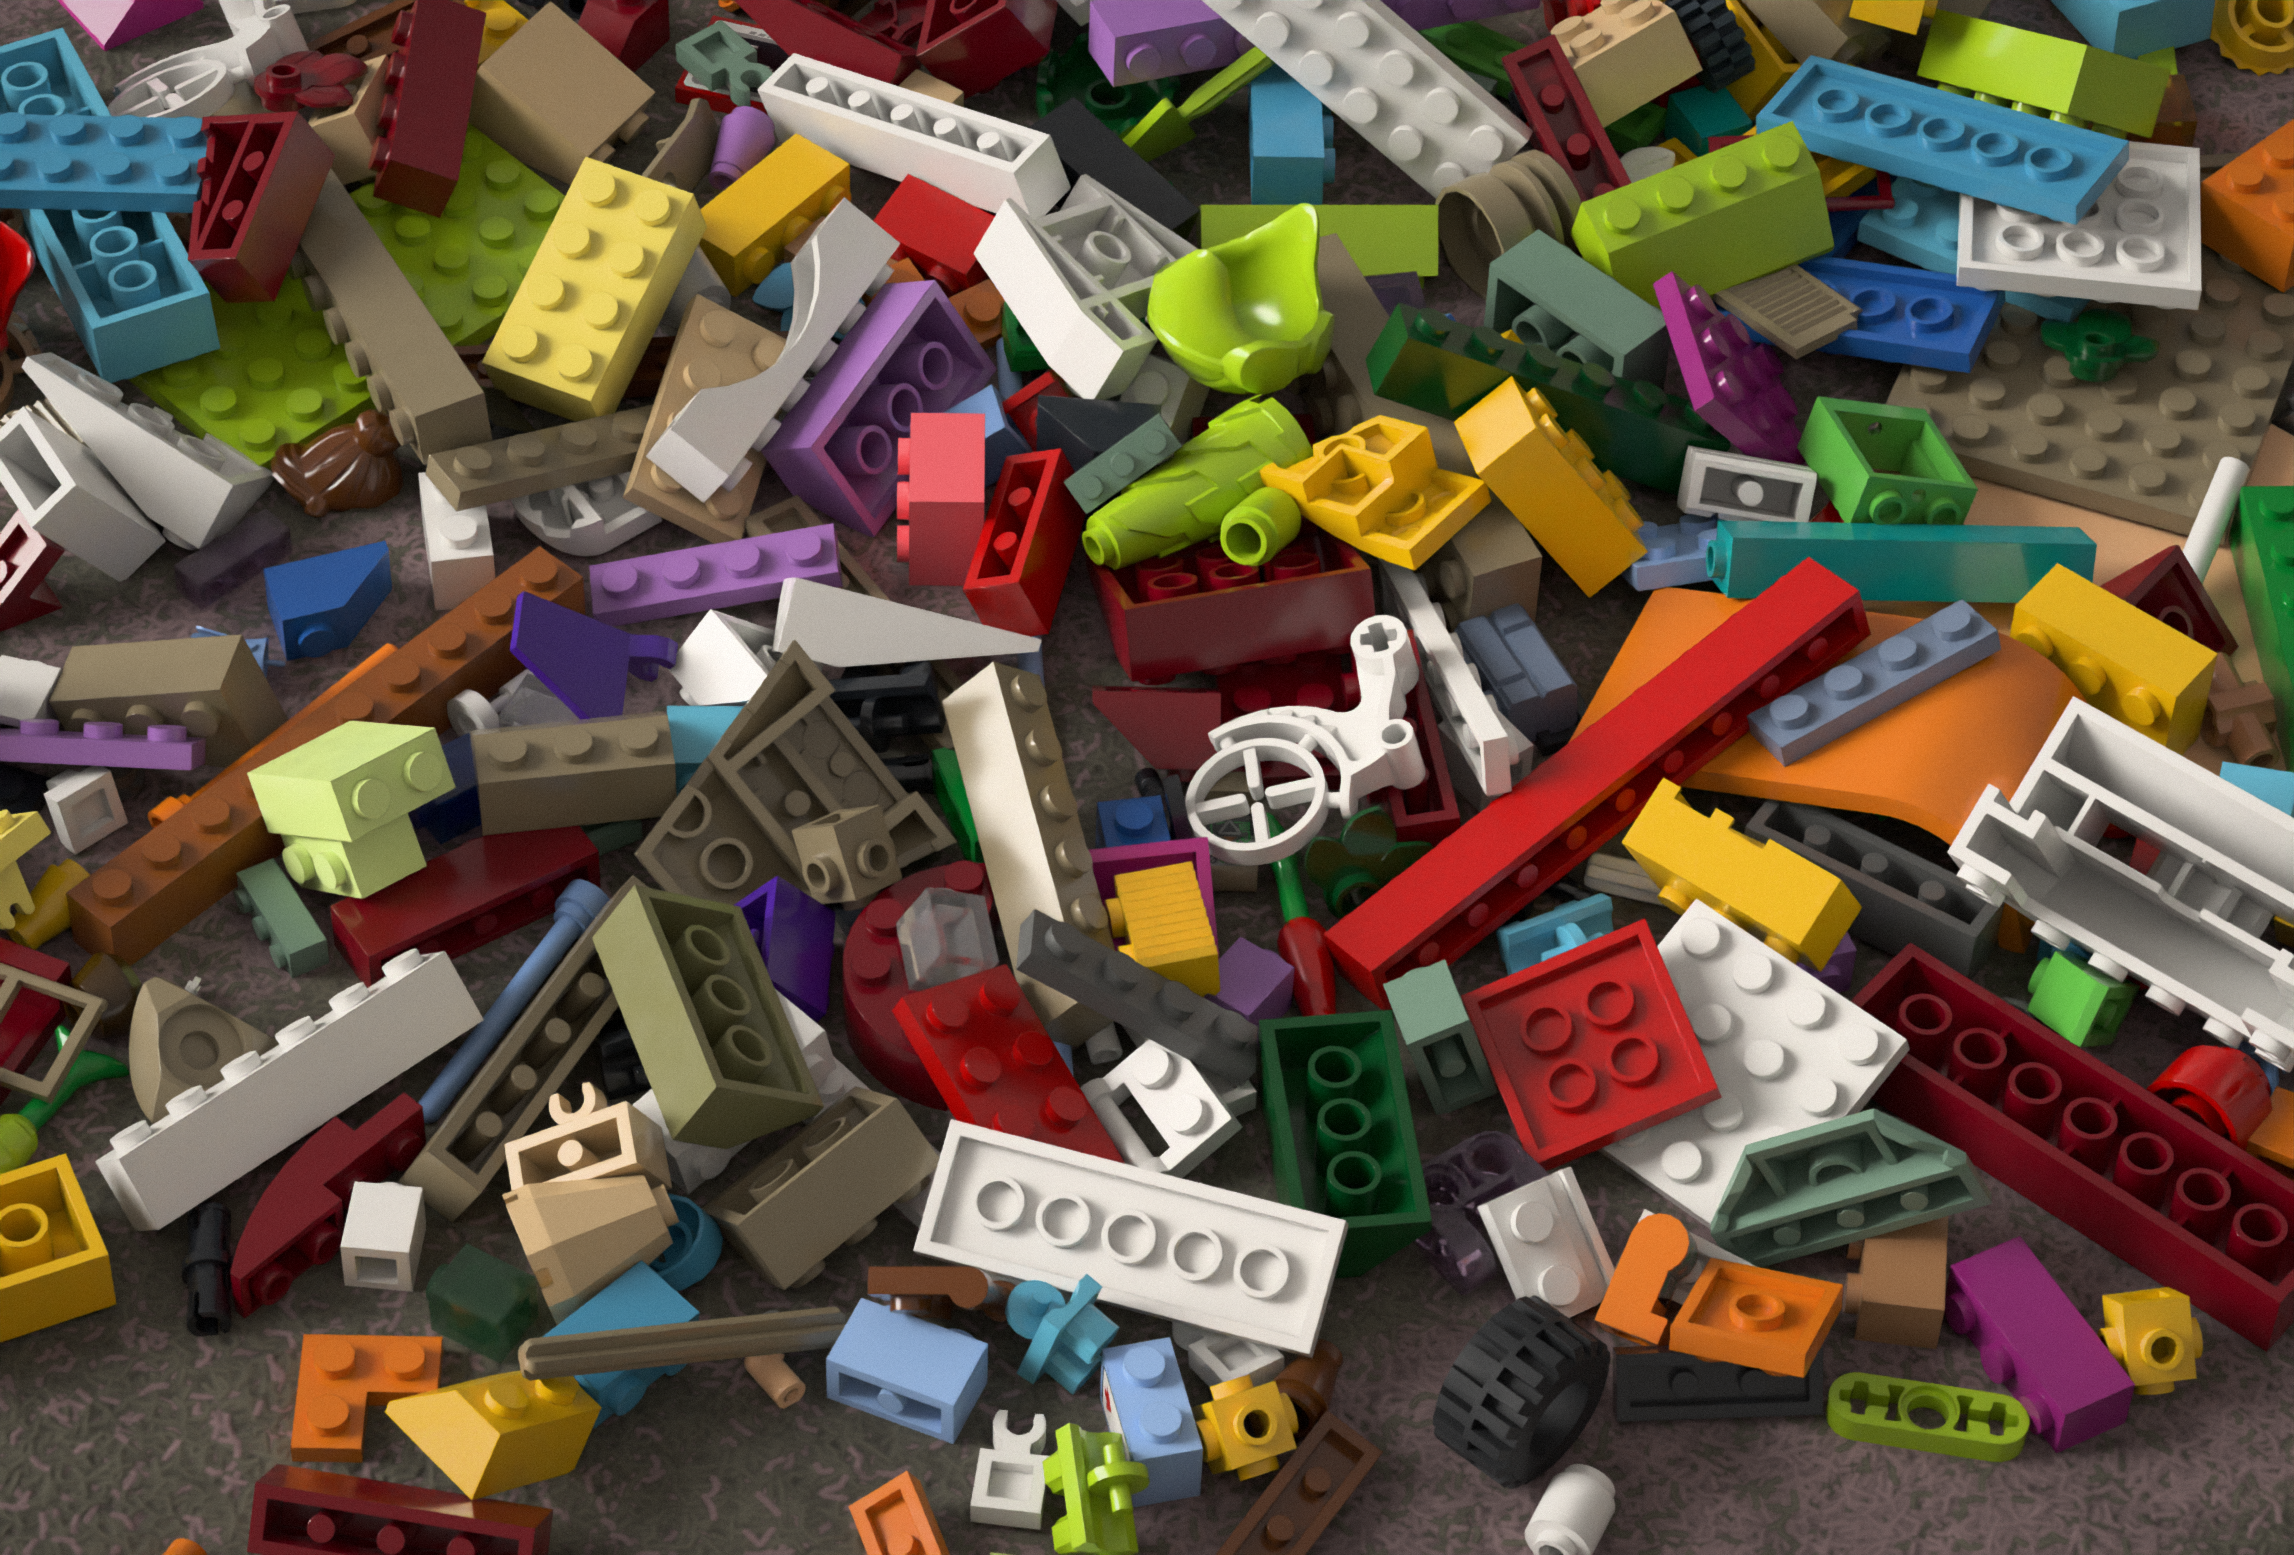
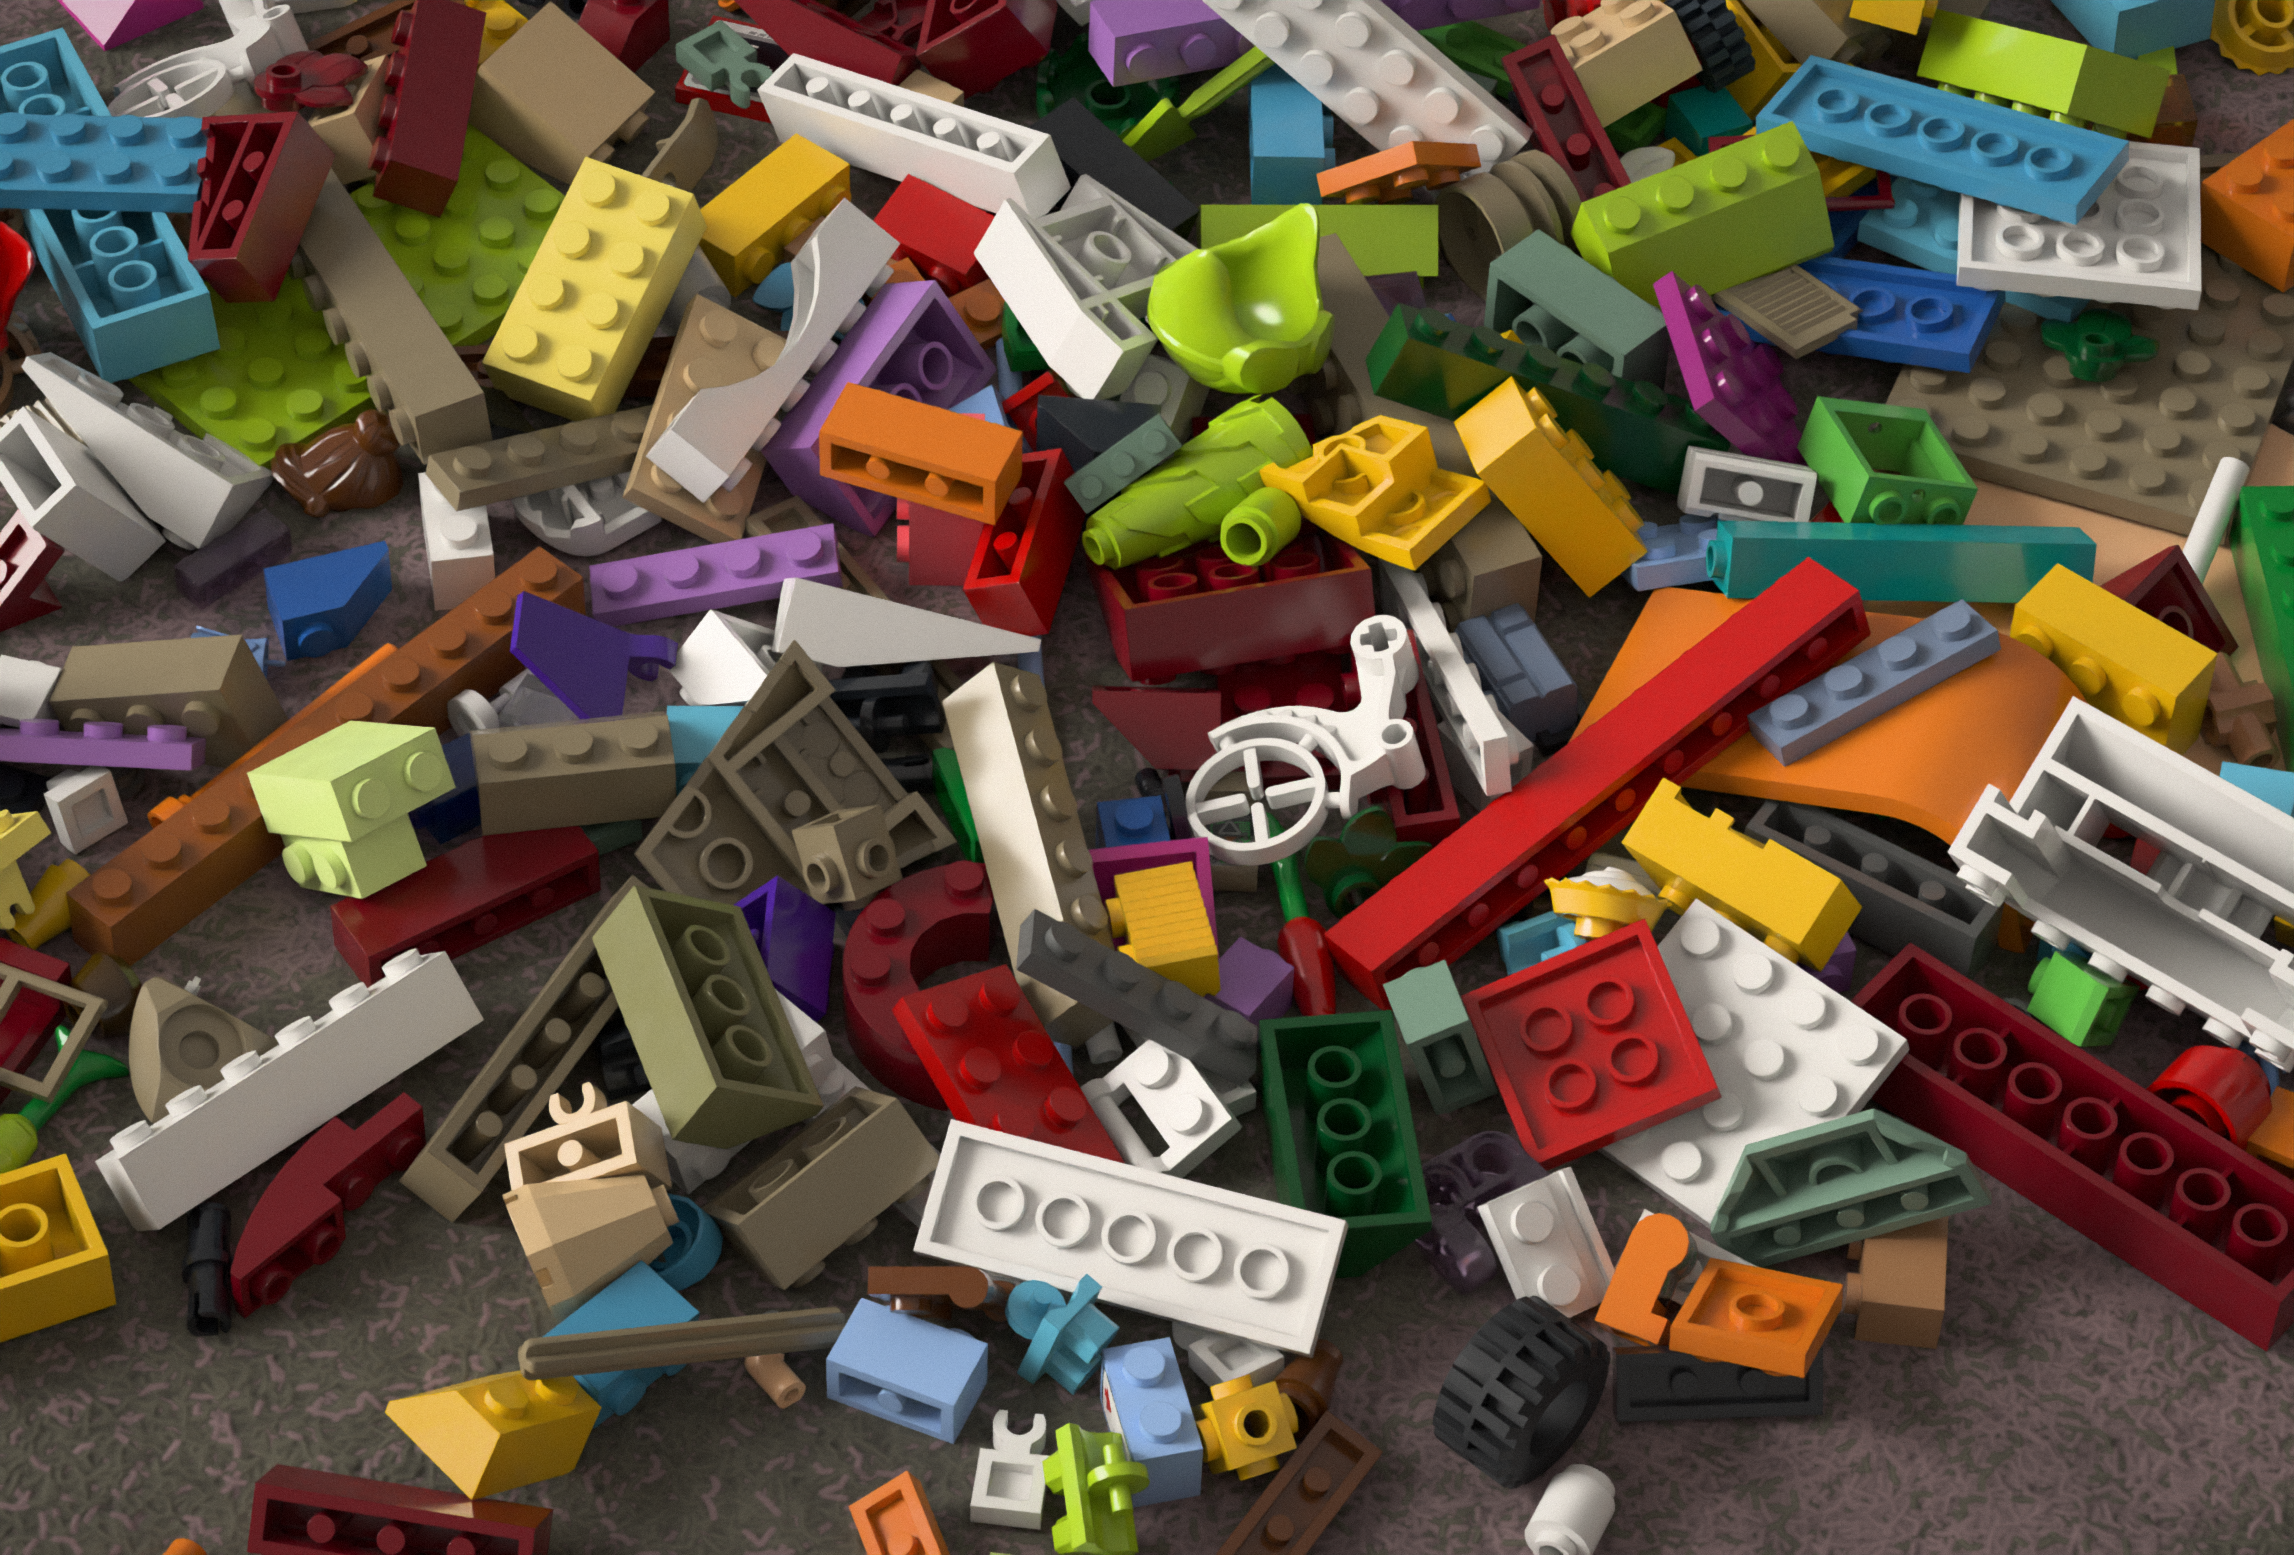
(281, 918): sand green piece -> none
(348, 1375): orange plate -> none
(383, 1236): white brick -> none
(482, 1302): clear green brick -> none
(574, 913): medium blue piece -> none
(741, 144): medium lavender cone -> none
(920, 453): none -> orange brick
(945, 938): clear brick -> none
(1398, 171): none -> orange plate
(1604, 902): none -> yellow piece
(1947, 1400): lime beam -> none
(2037, 1344): magenta brick -> none
(2152, 1337): yellow brick -> none

